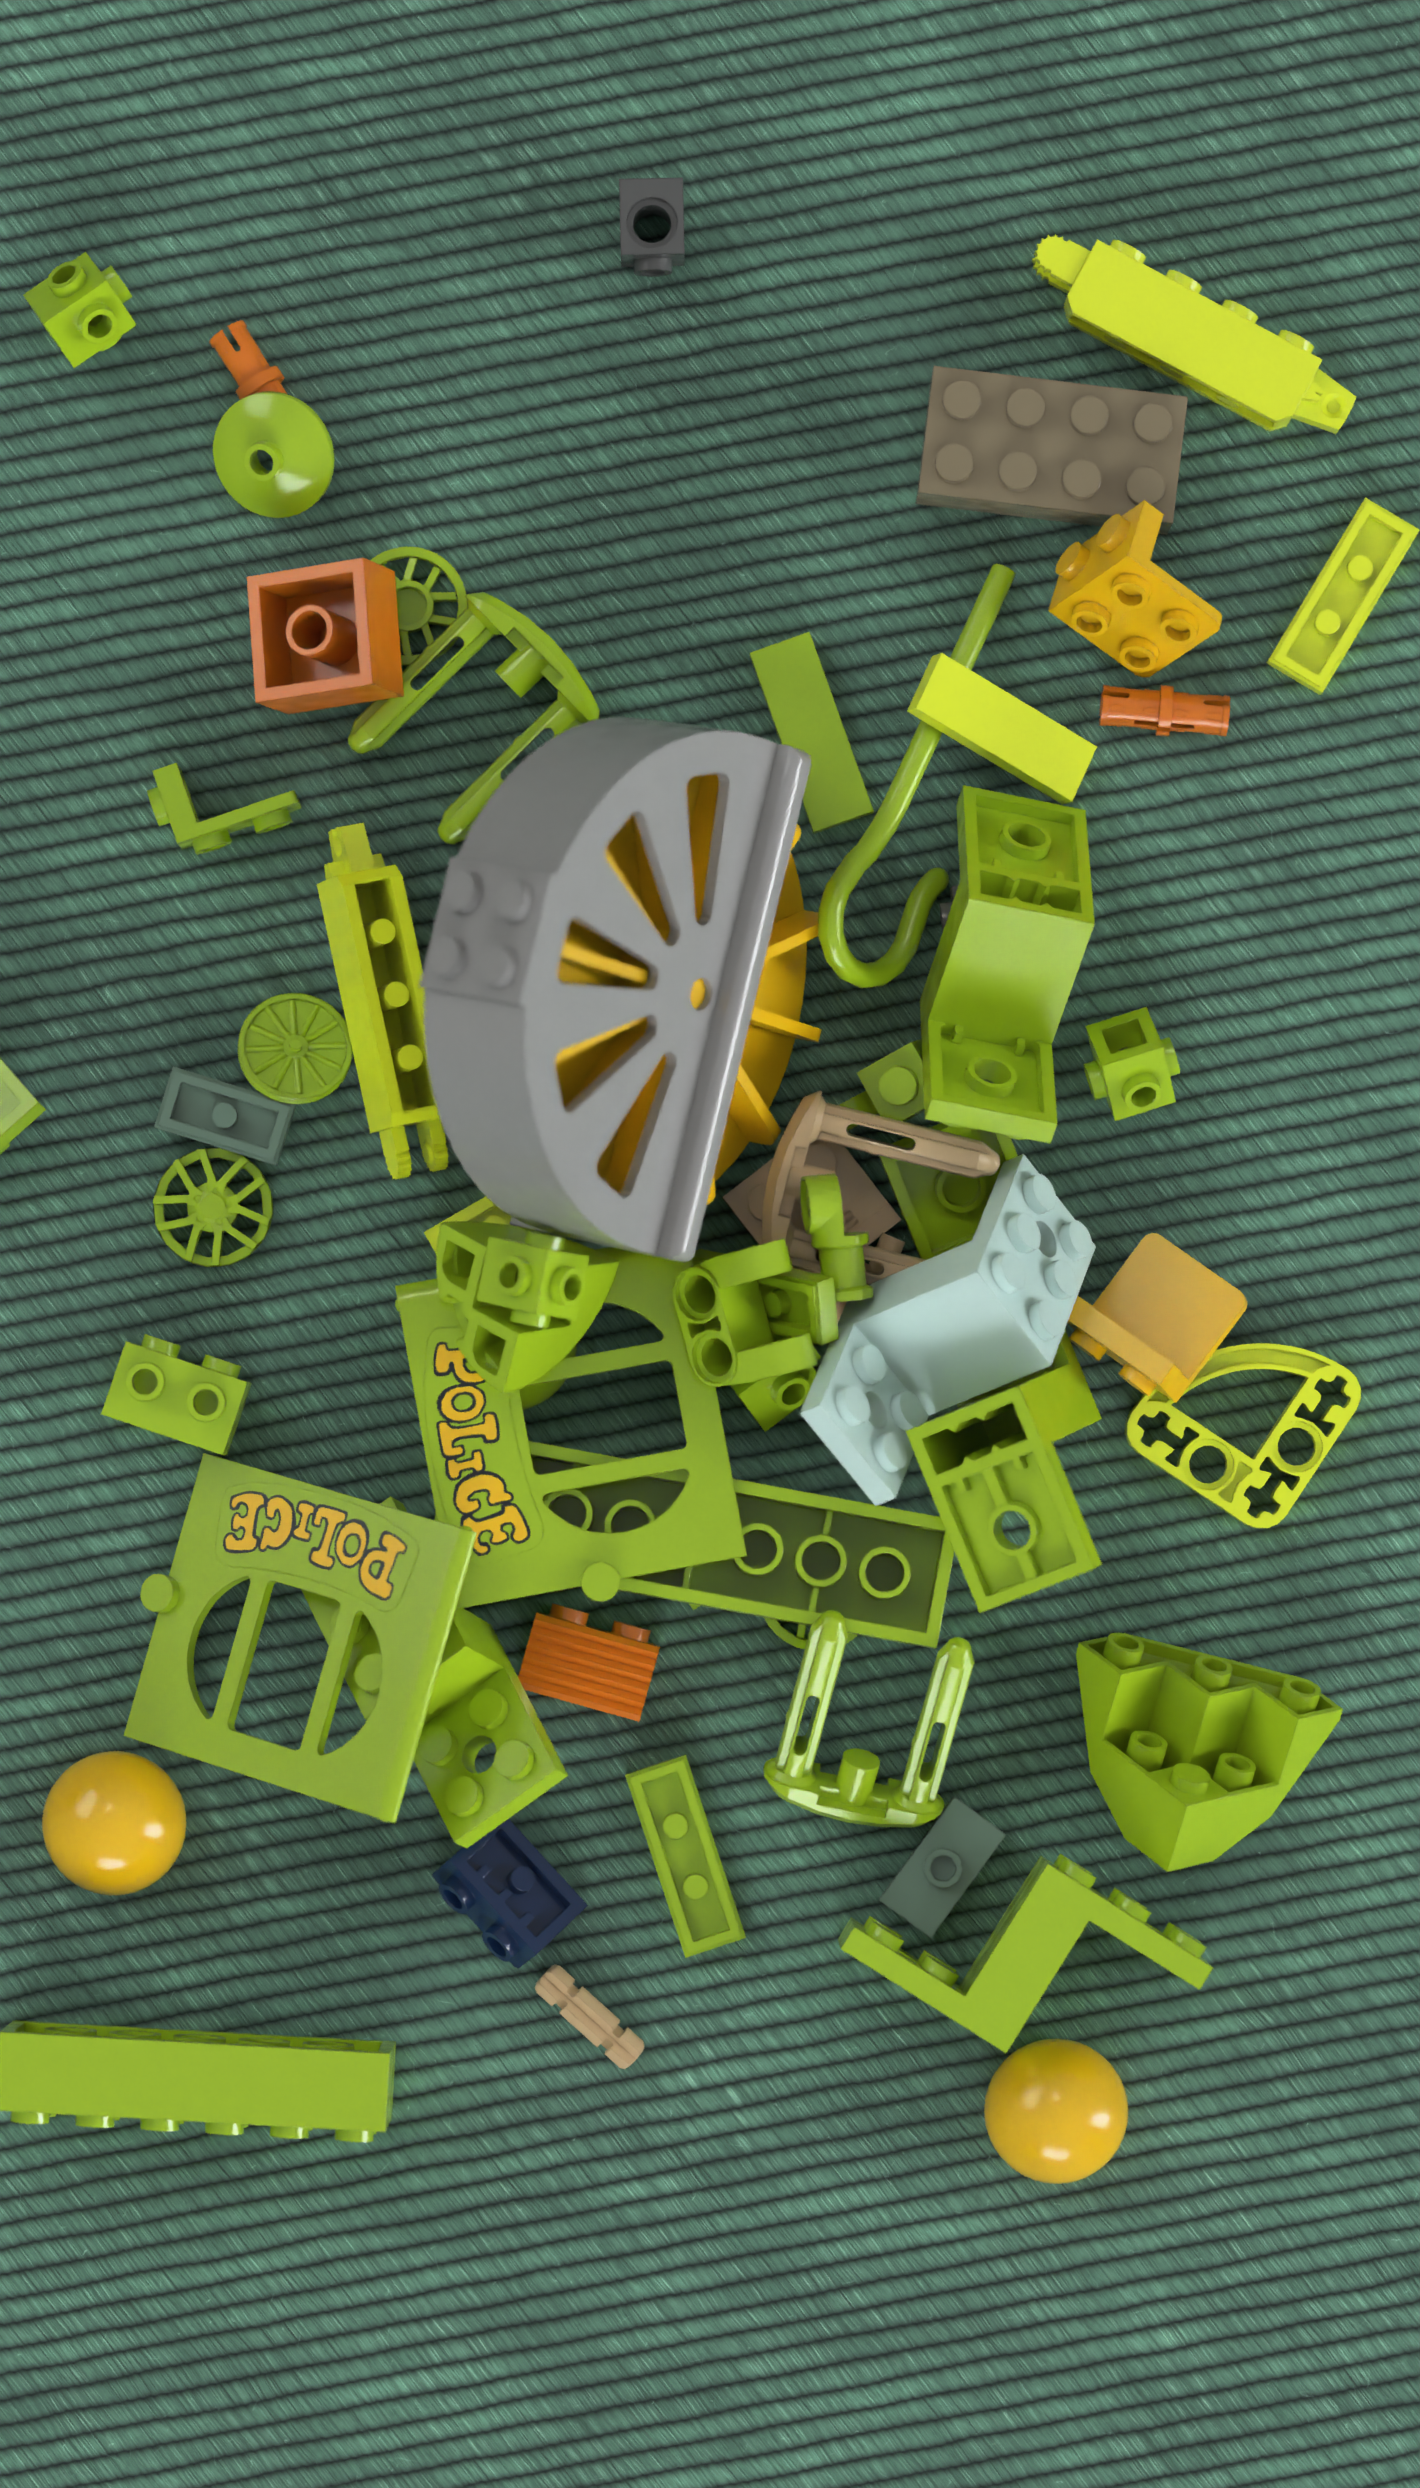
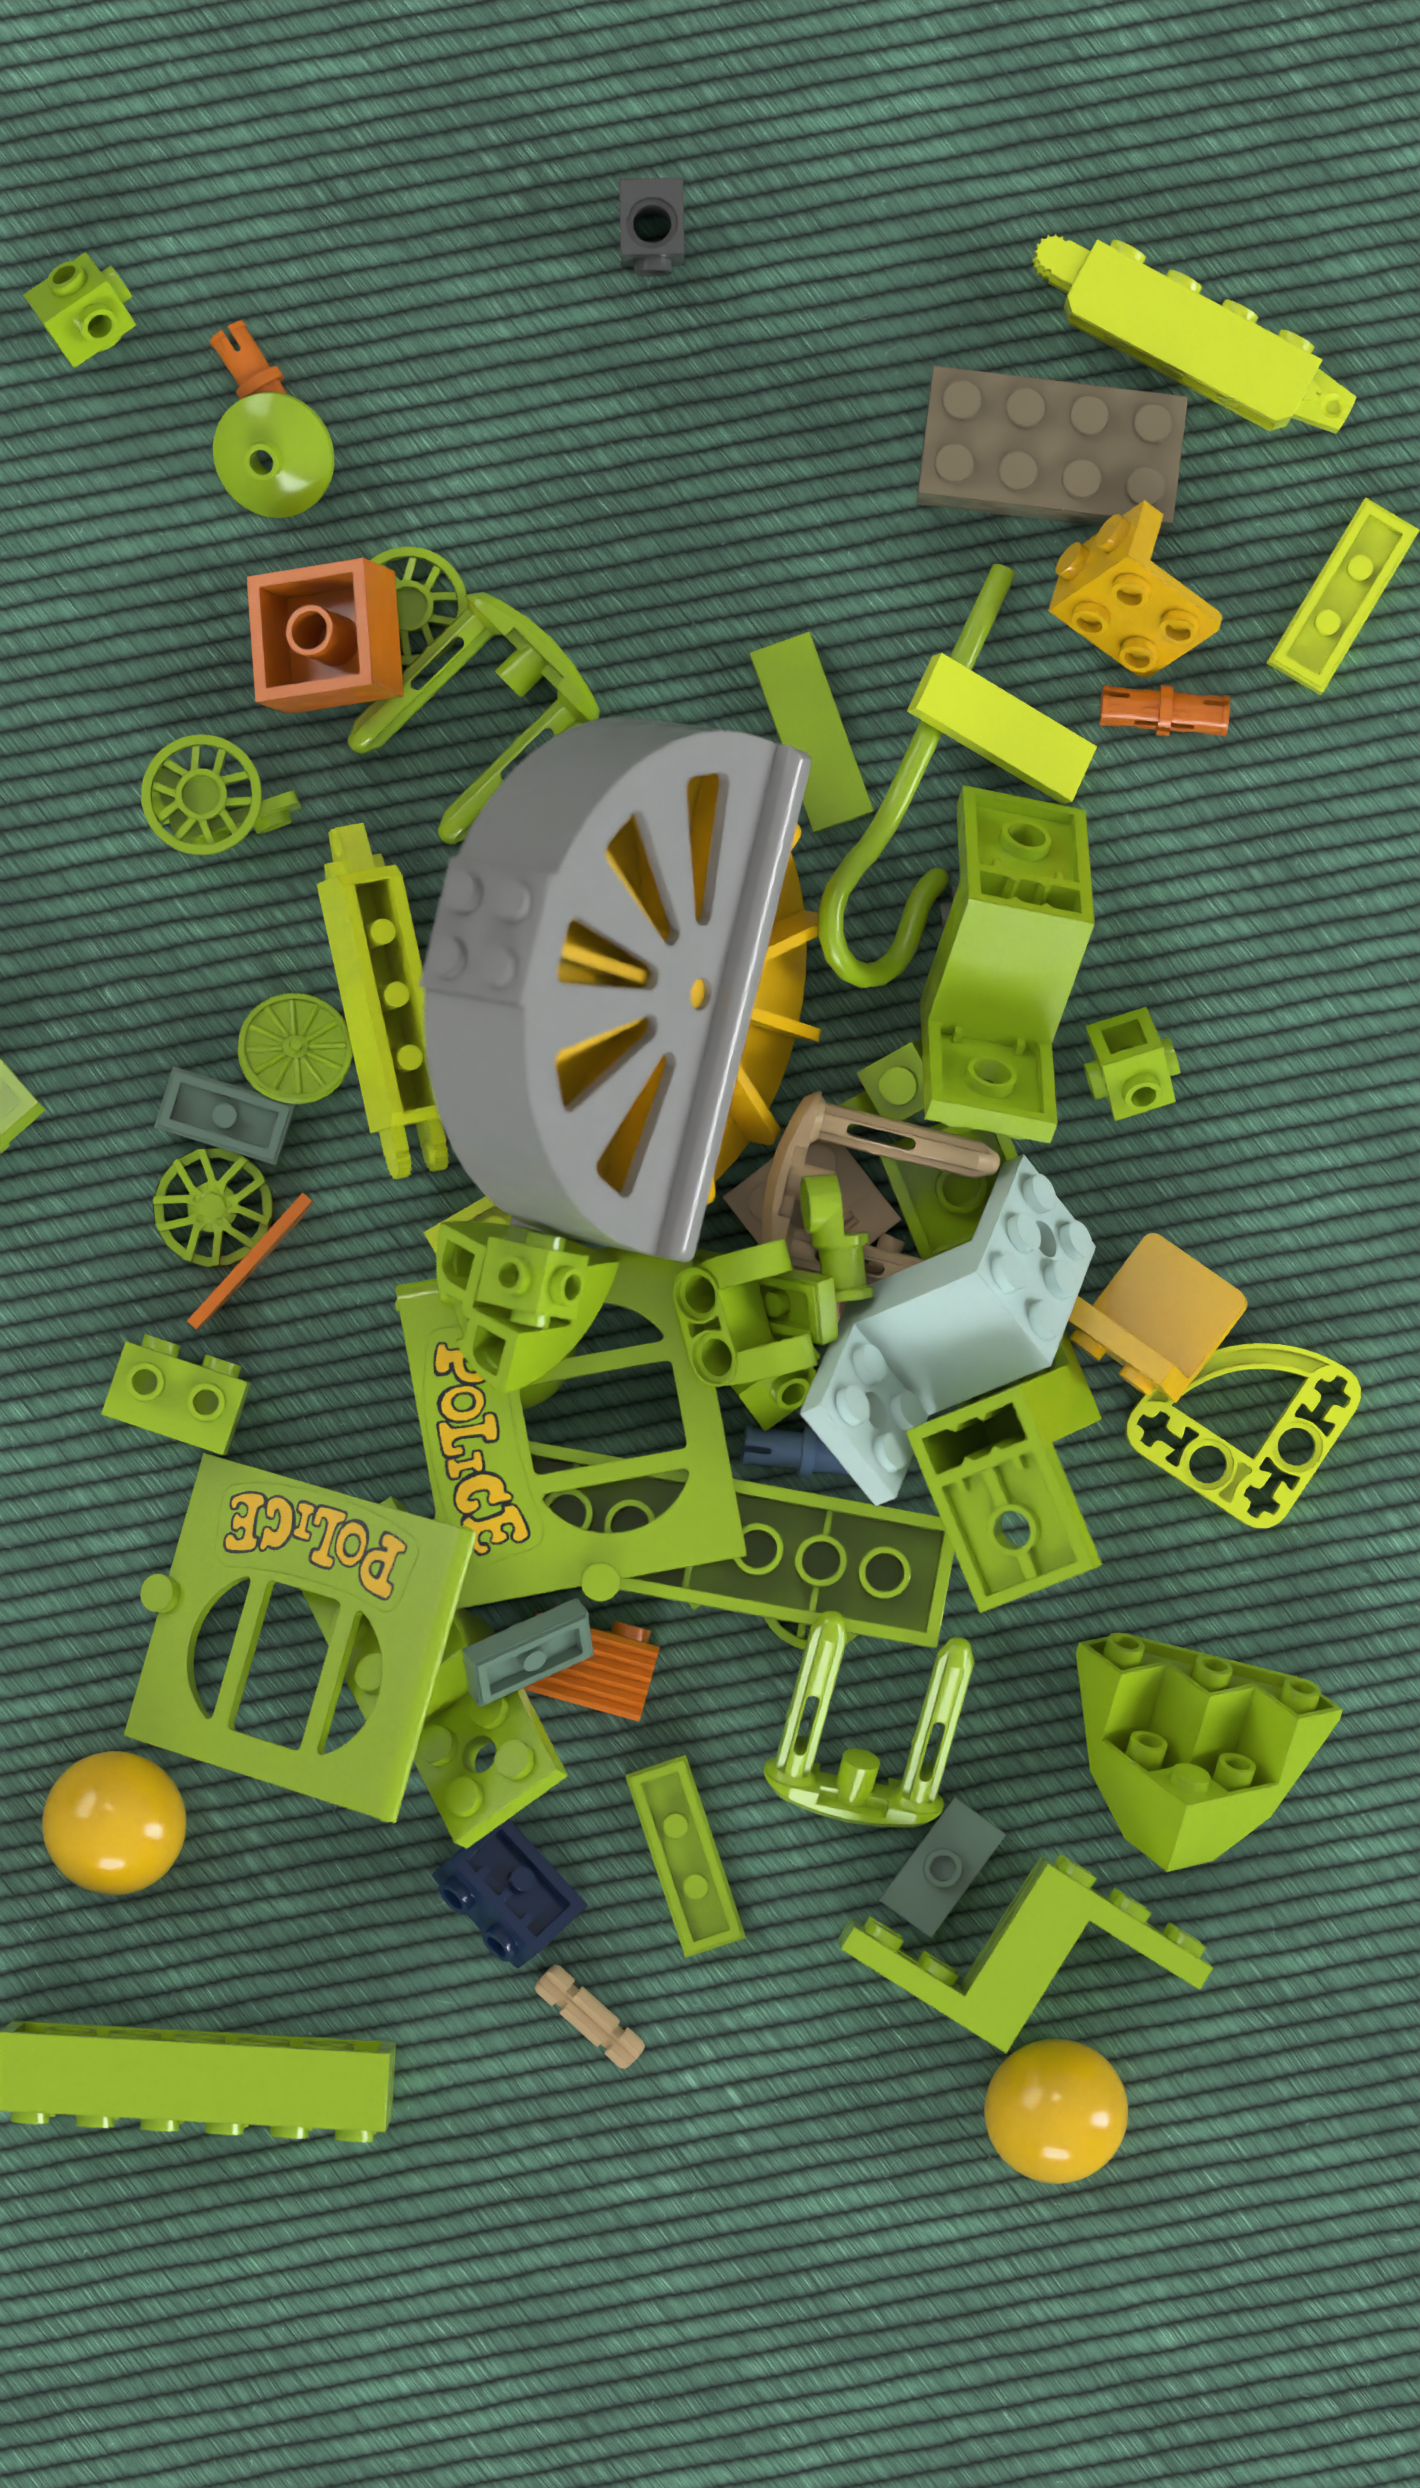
(201, 794): none -> lime wheel
(251, 1262): none -> orange piece
(528, 1652): none -> sand green plate
(789, 1450): none -> medium blue pin

